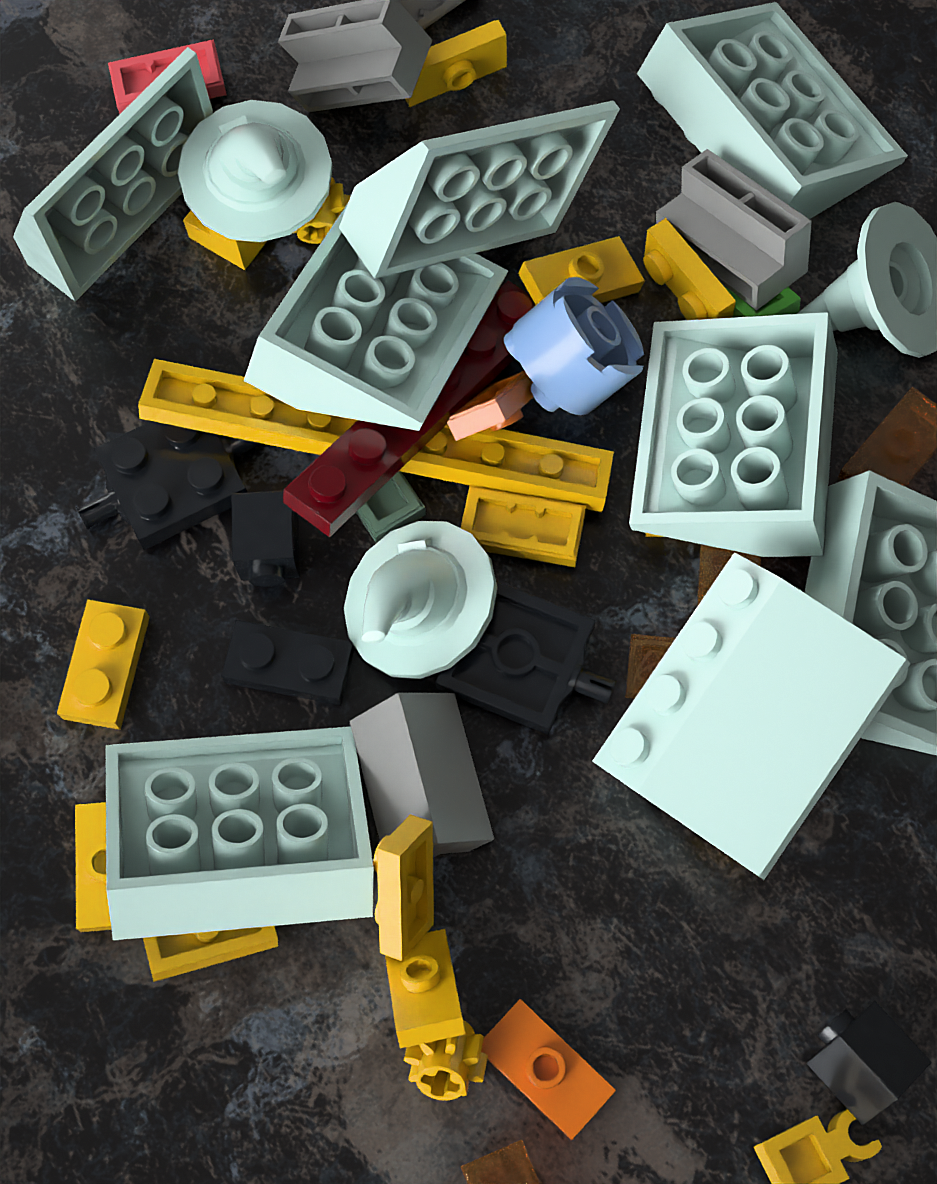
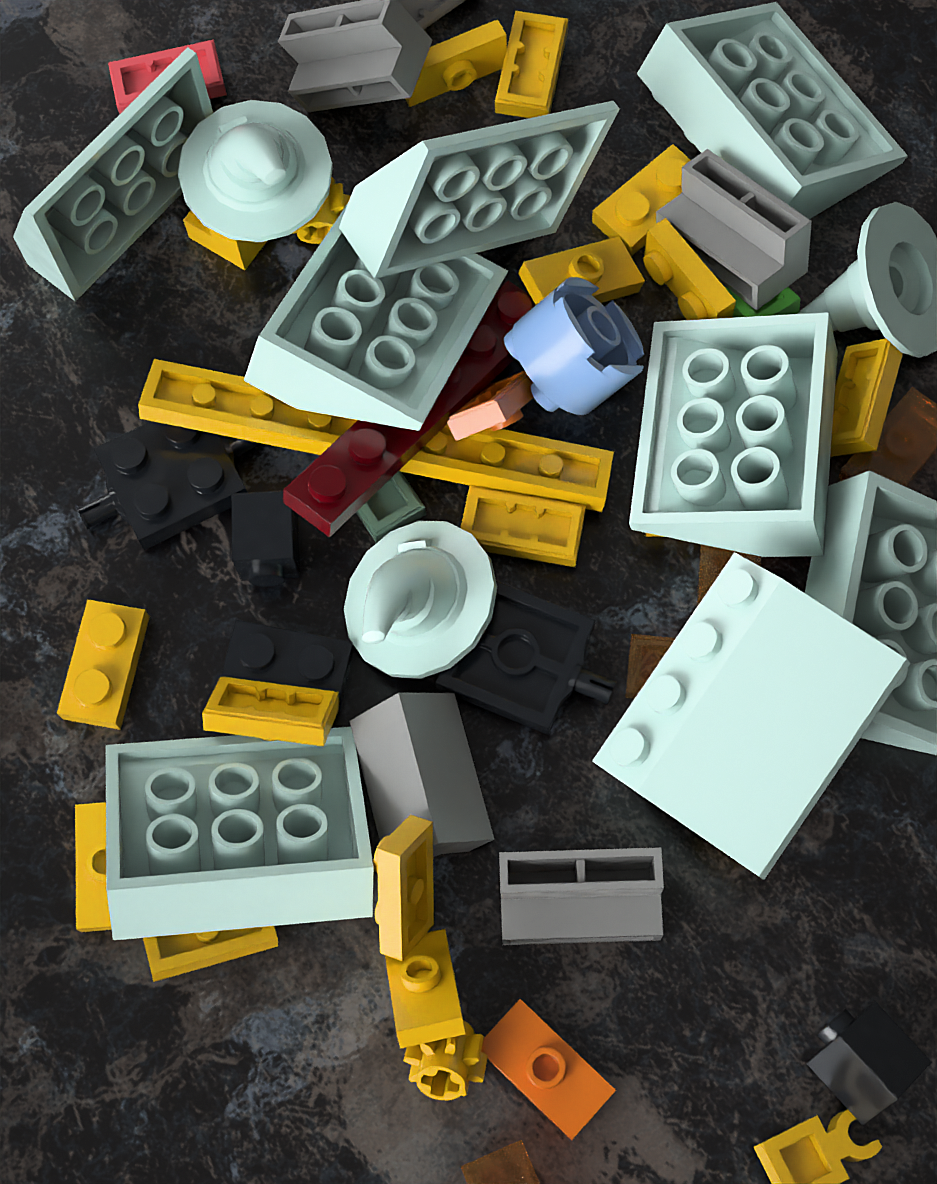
(271, 711): none -> yellow plate
(531, 65): none -> yellow plate
(581, 896): none -> light grey piece
(634, 205): none -> yellow plate
(863, 396): none -> yellow plate

